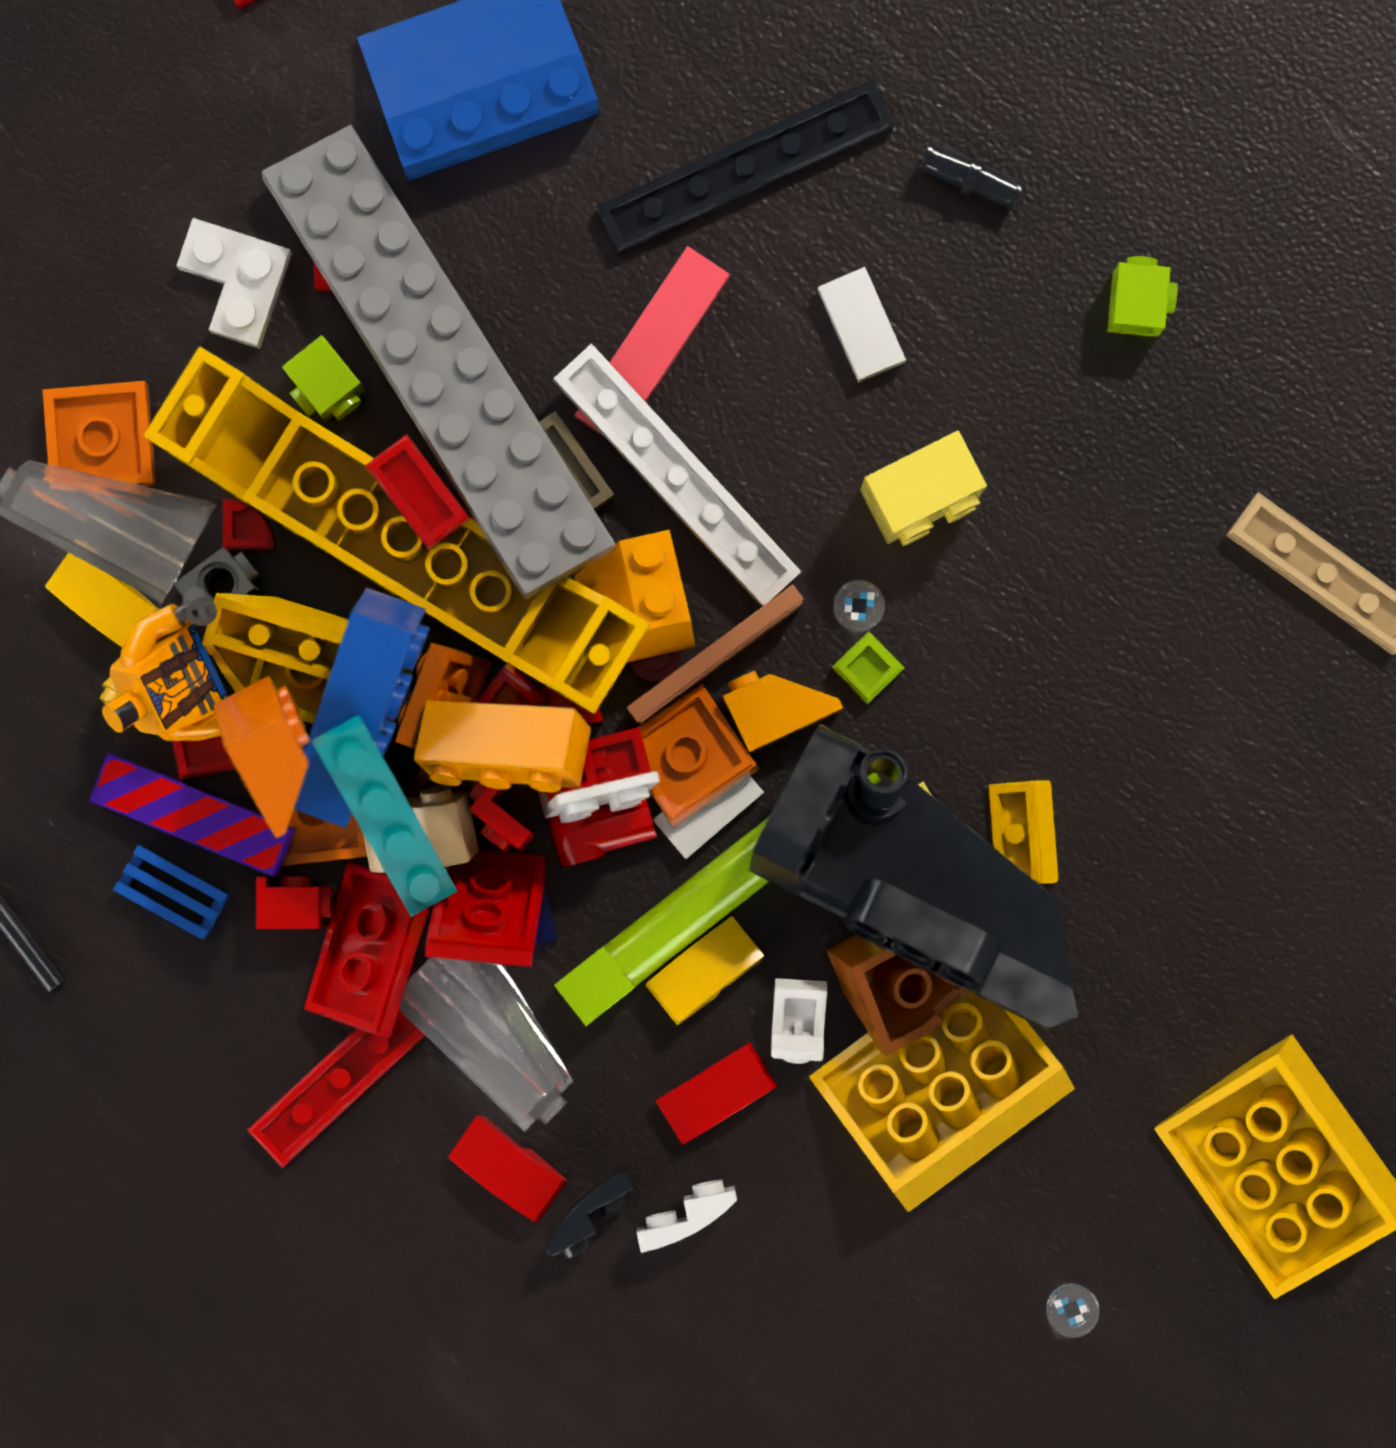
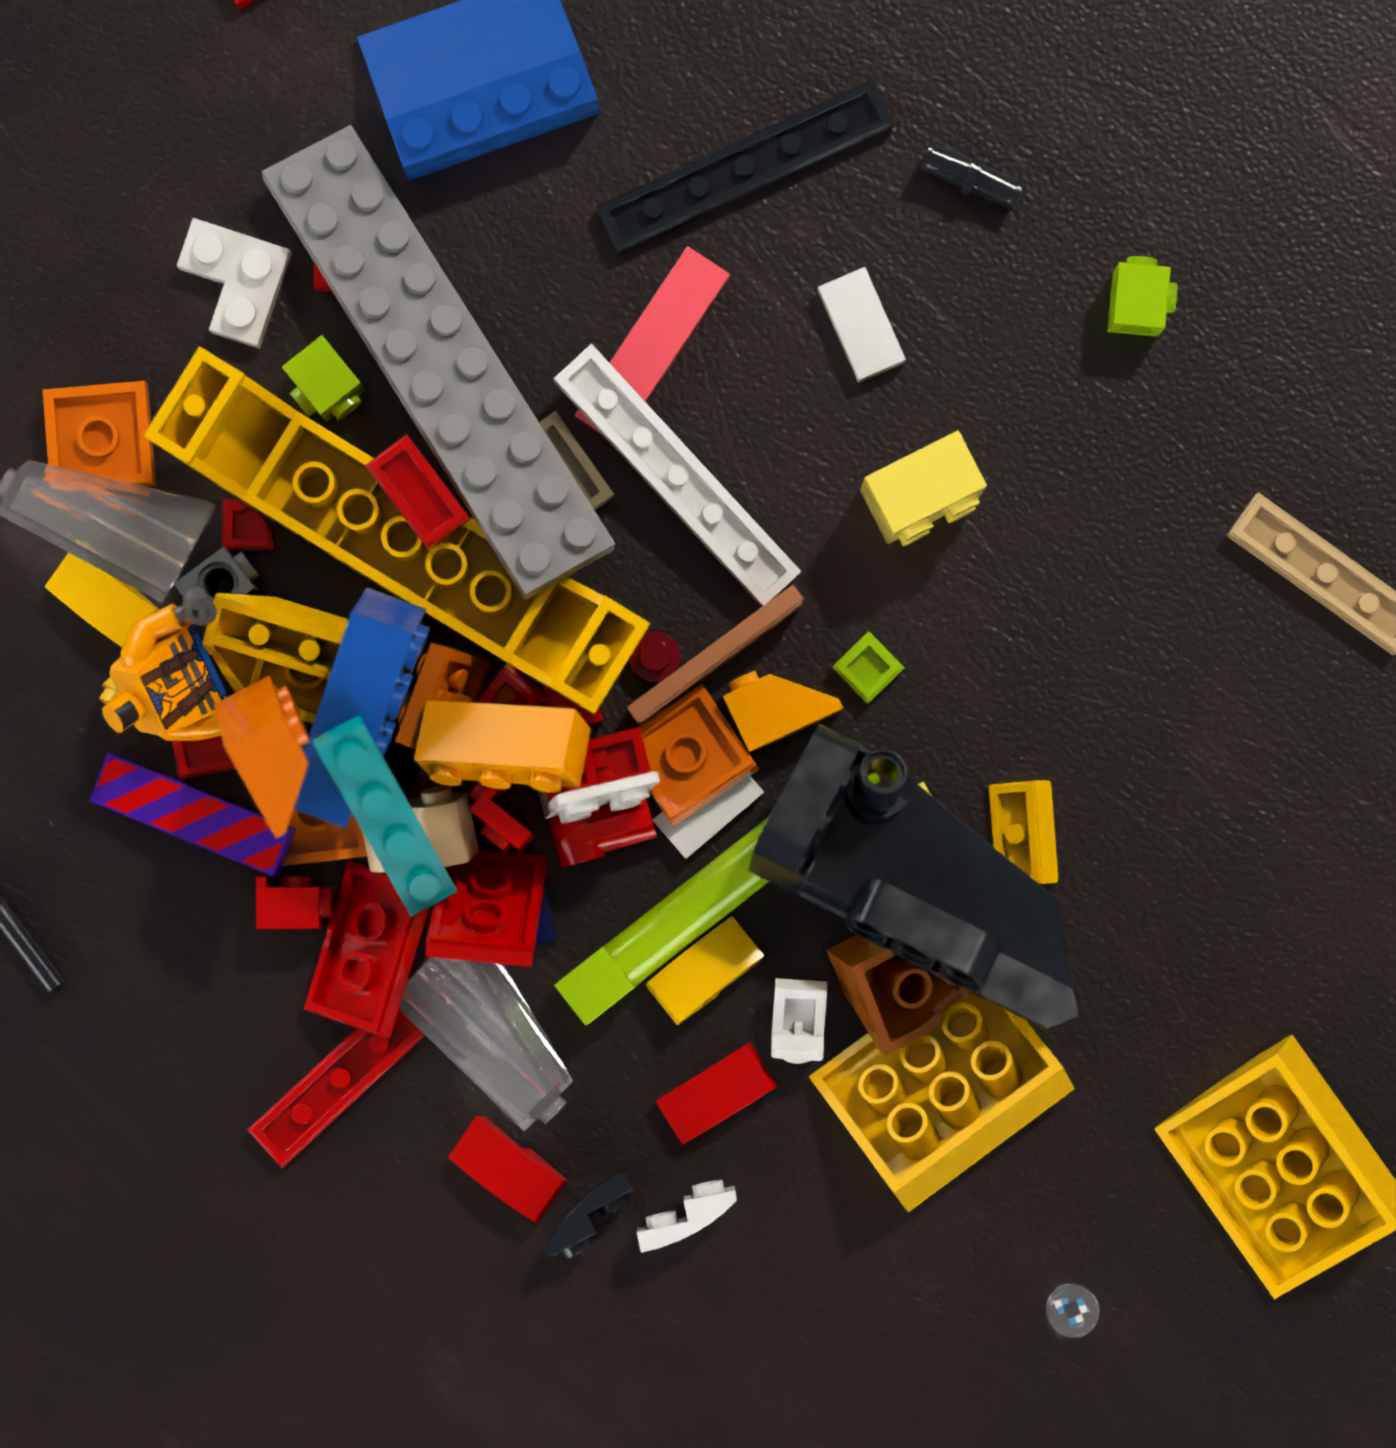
(133, 871): blue tile -> none
(646, 581): light orange slope -> none
(858, 606): clear tile -> none

